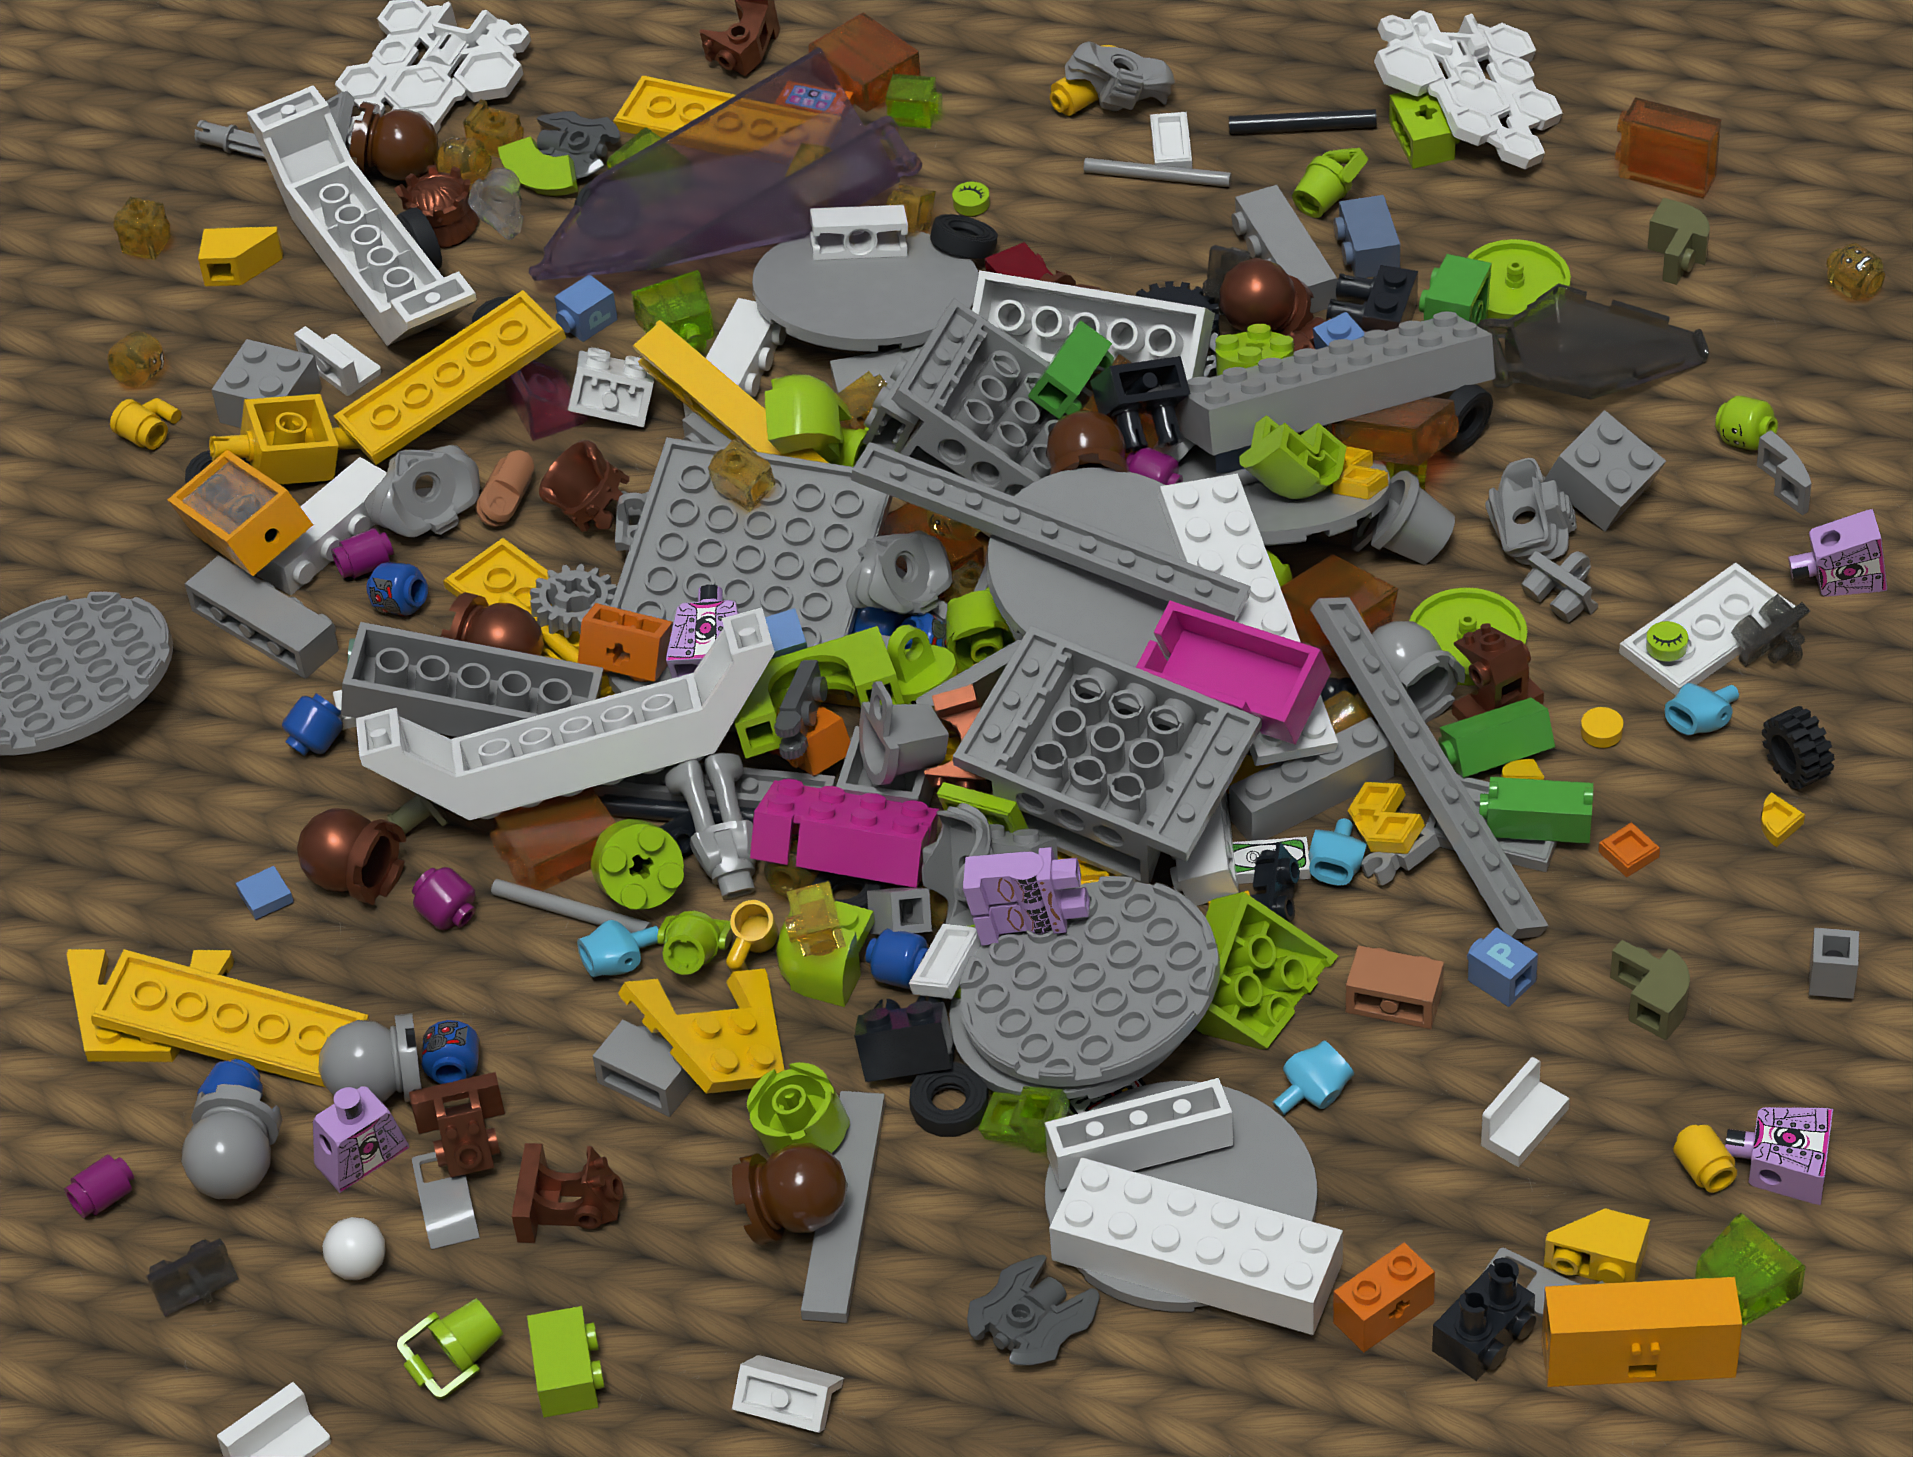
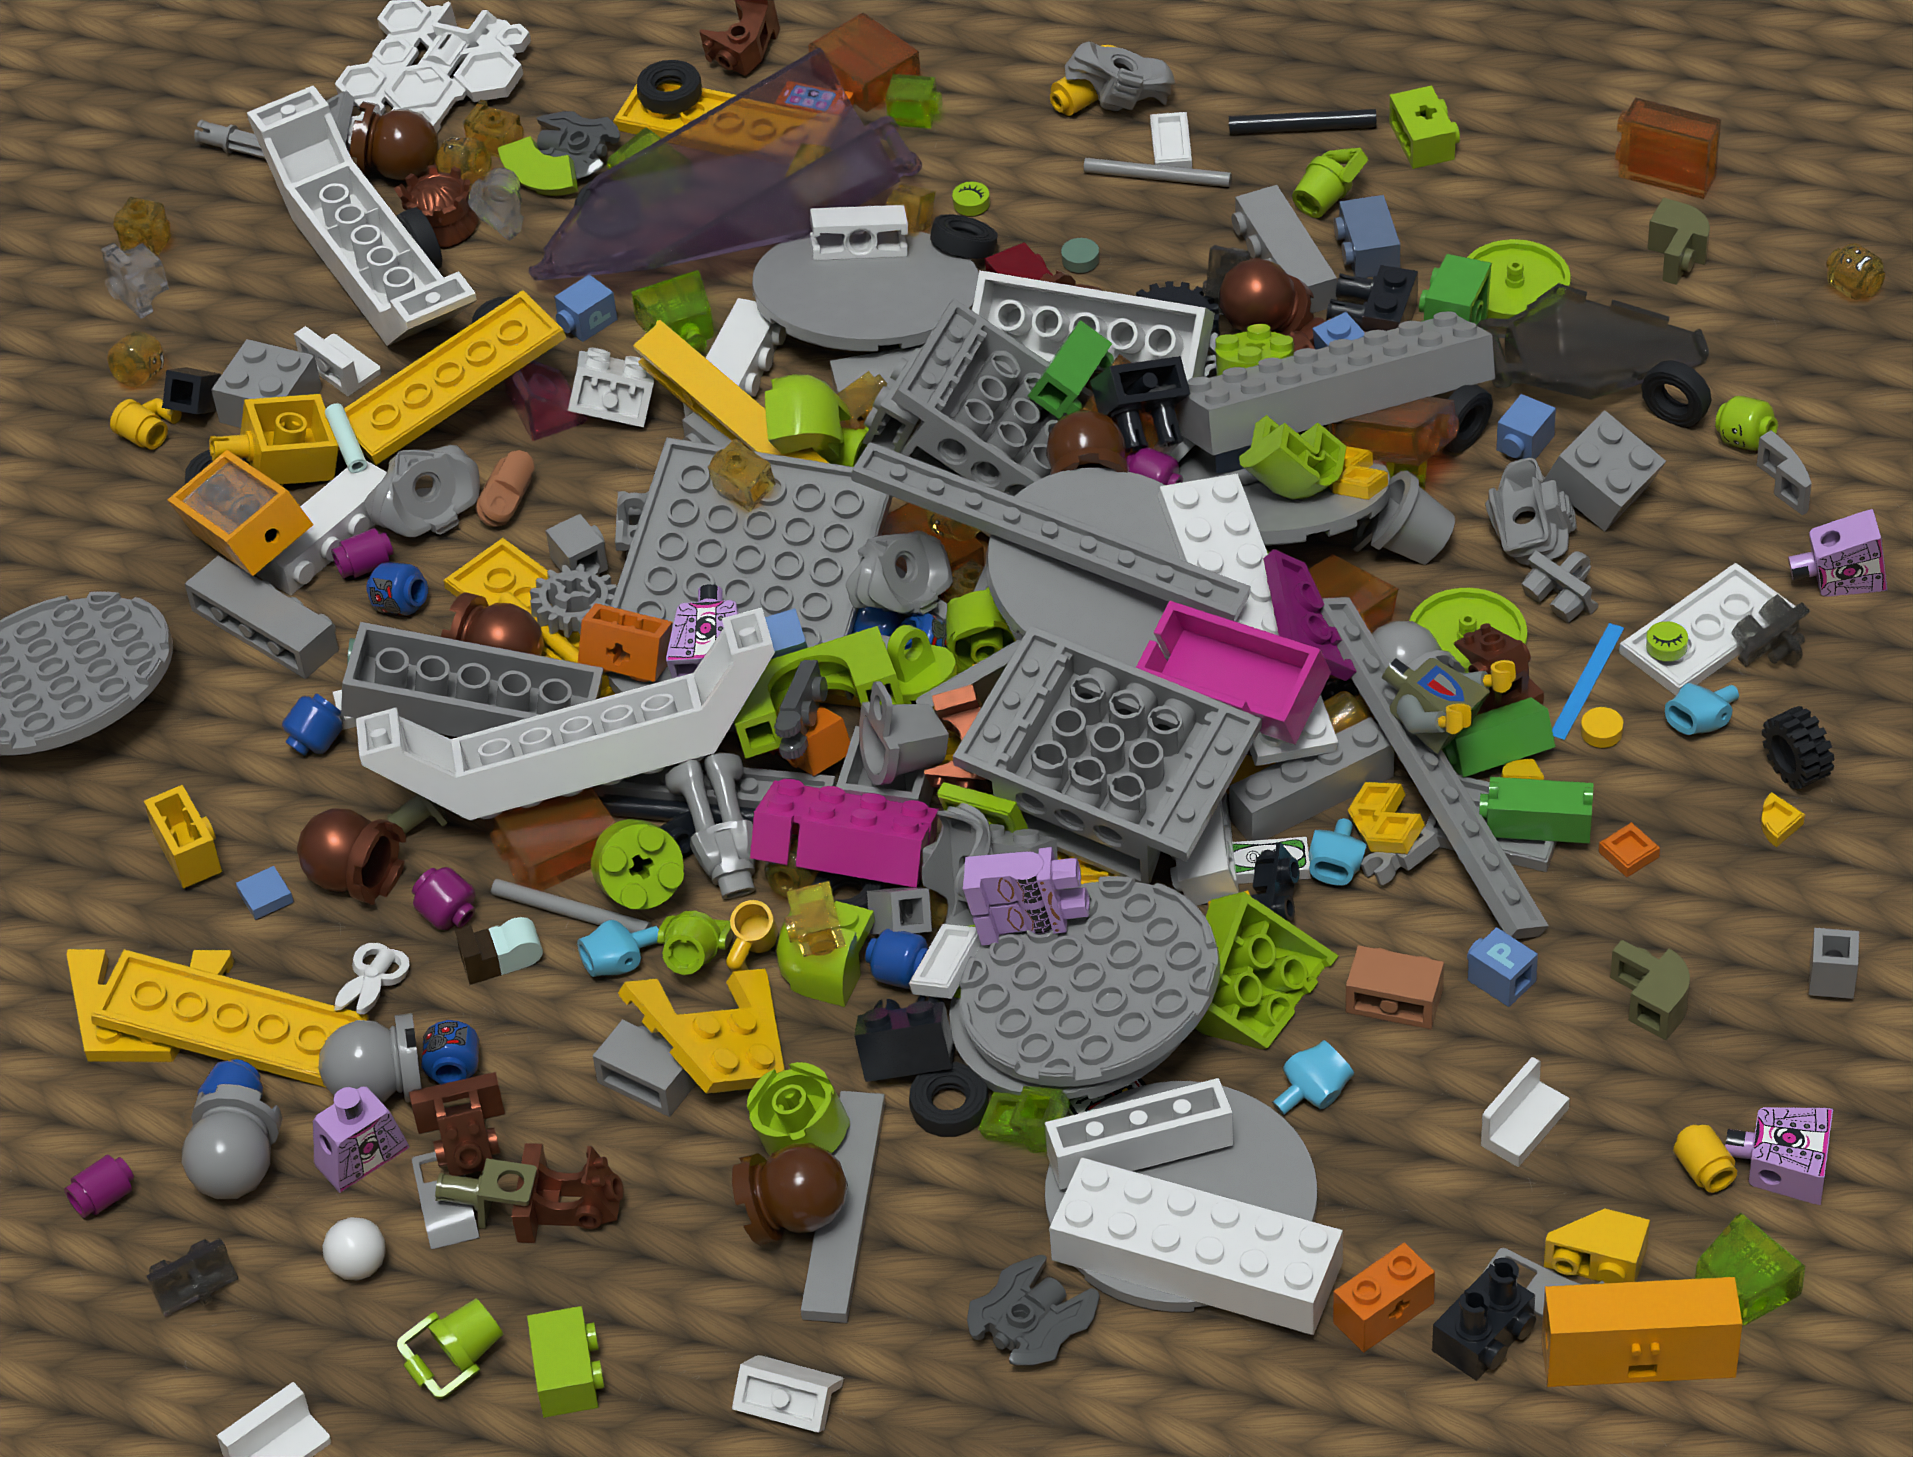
(134, 277): none -> clear brick
(183, 836): none -> yellow brick
(189, 390): none -> black brick
(237, 254): yellow slope -> none
(345, 438): none -> light aqua piece
(372, 976): none -> white piece
(485, 1190): none -> olive bracket
(498, 949): none -> leg
(577, 543): none -> light grey brick
(583, 485): copper hair -> none
(671, 101): none -> black tyre
(1080, 255): none -> sand green tile
(1298, 610): none -> magenta wing
(1441, 701): none -> torso
(1467, 97): white piece -> none
(1526, 428): none -> medium blue brick
(1587, 681): none -> dark azure sticker
(1686, 380): none -> black tyre

